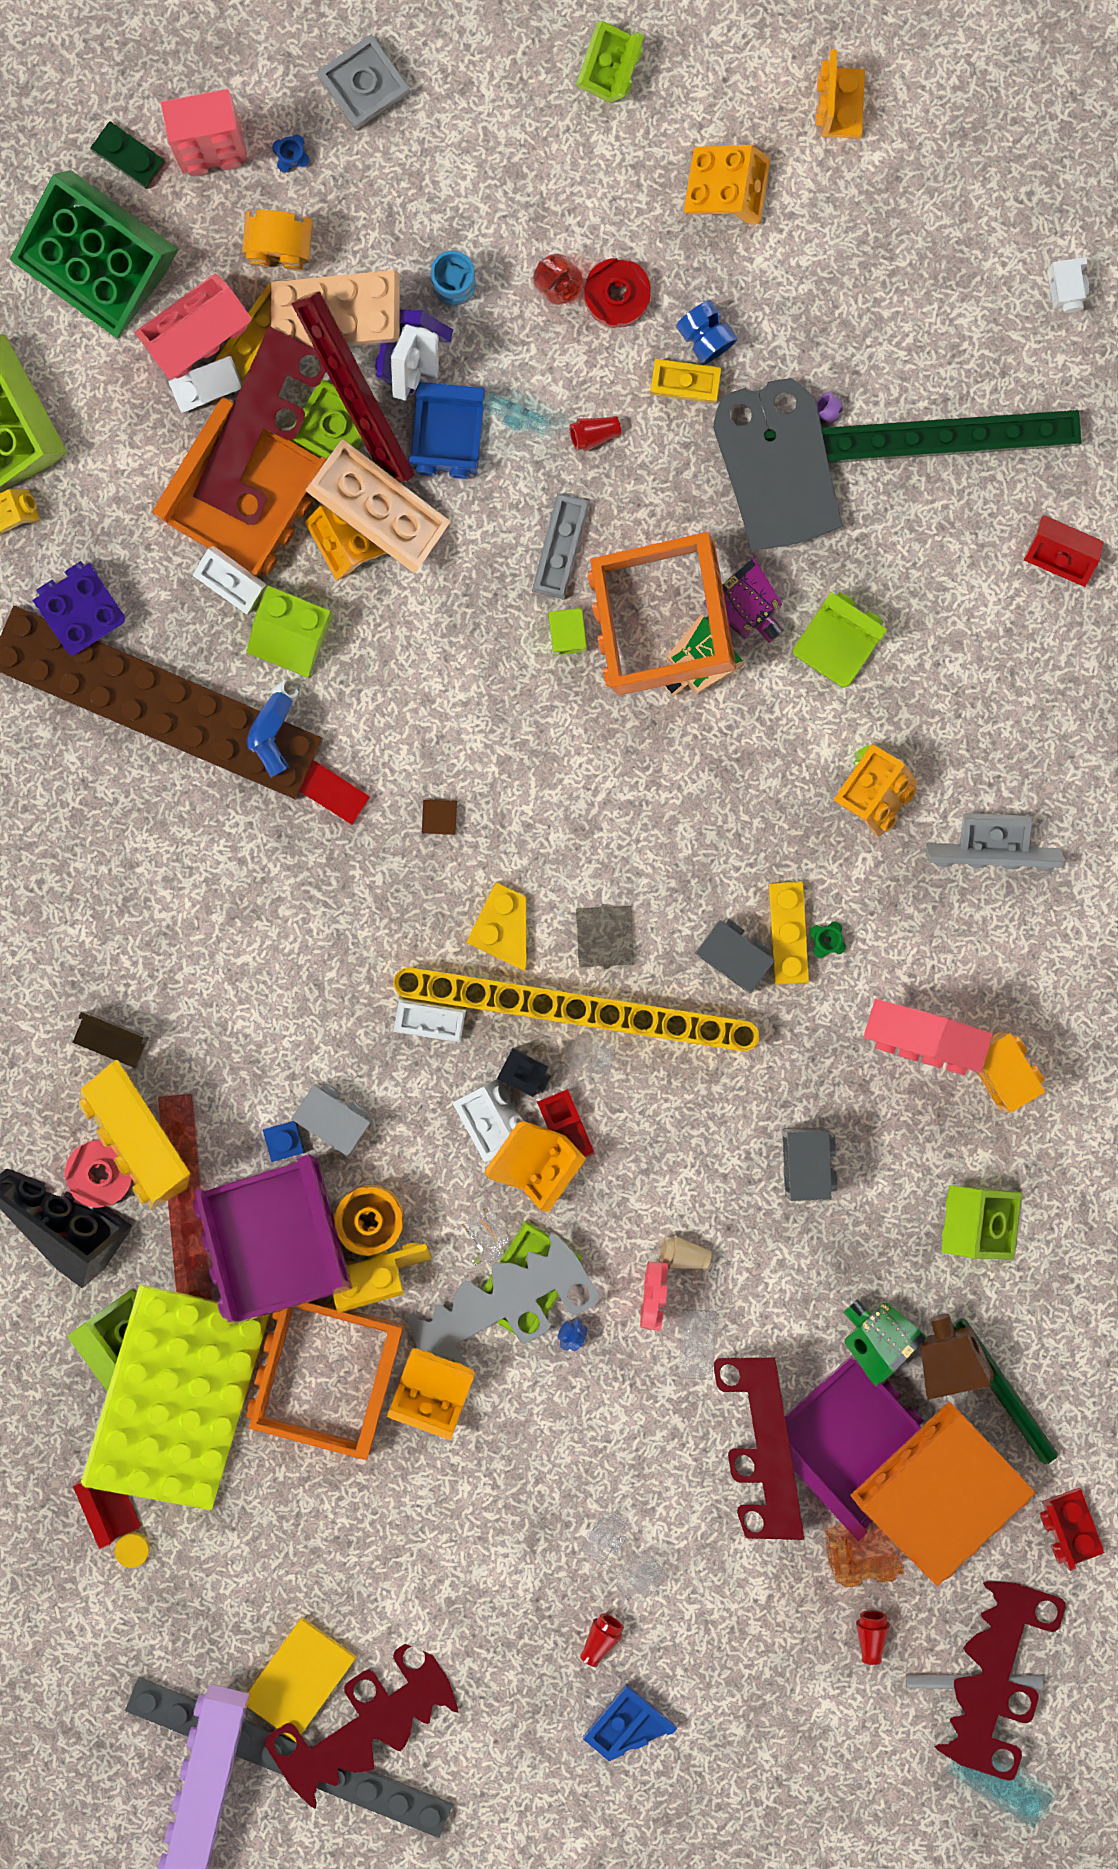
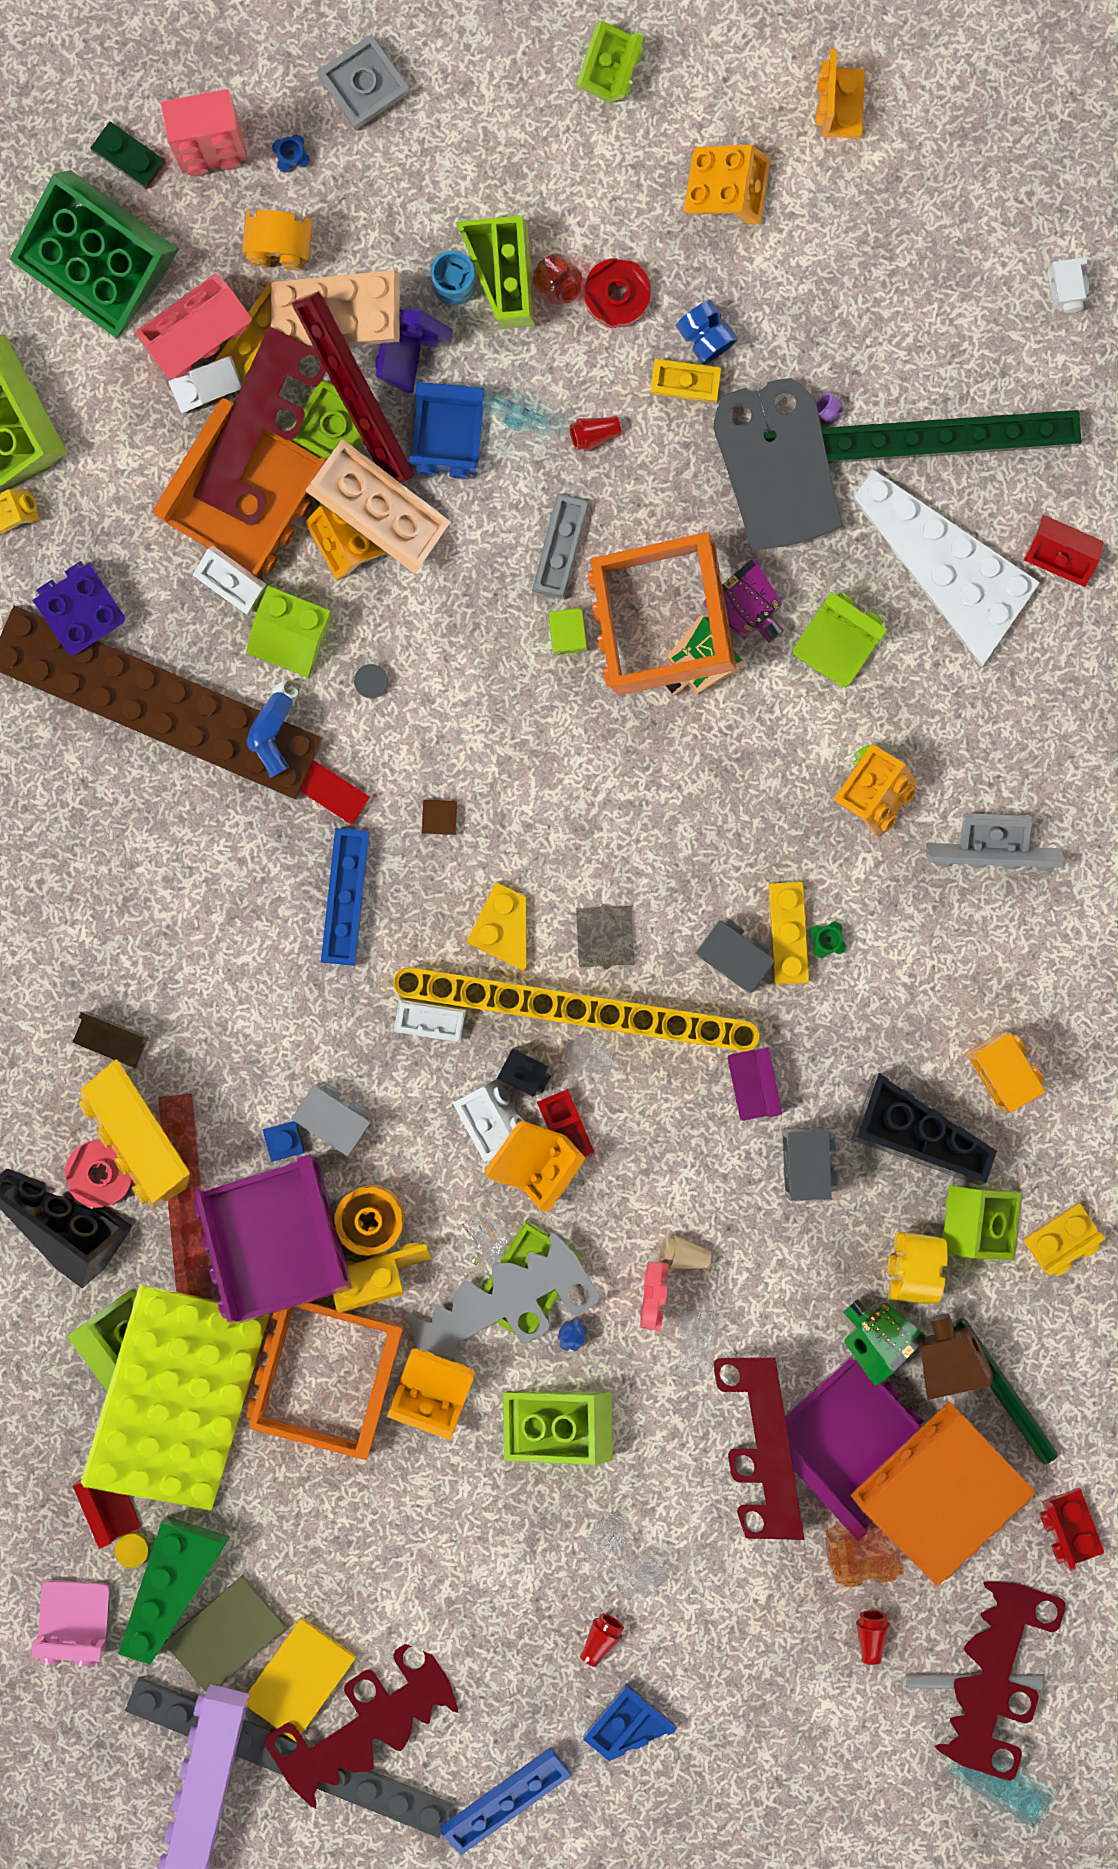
(72, 1622): none -> bright pink bracket
(171, 1578): none -> green wedge
(225, 1634): none -> olive tile
(345, 897): none -> blue plate
(371, 681): none -> dark grey tile
(412, 357): white bracket -> none
(503, 264): none -> lime wedge
(505, 1801): none -> blue plate
(558, 1427): none -> lime slope
(754, 1084): none -> magenta panel
(911, 1130): none -> black wedge
(917, 1268): none -> yellow brick
(929, 1036): coral brick -> none
(958, 573): none -> white wing
(1064, 1240): none -> yellow bracket

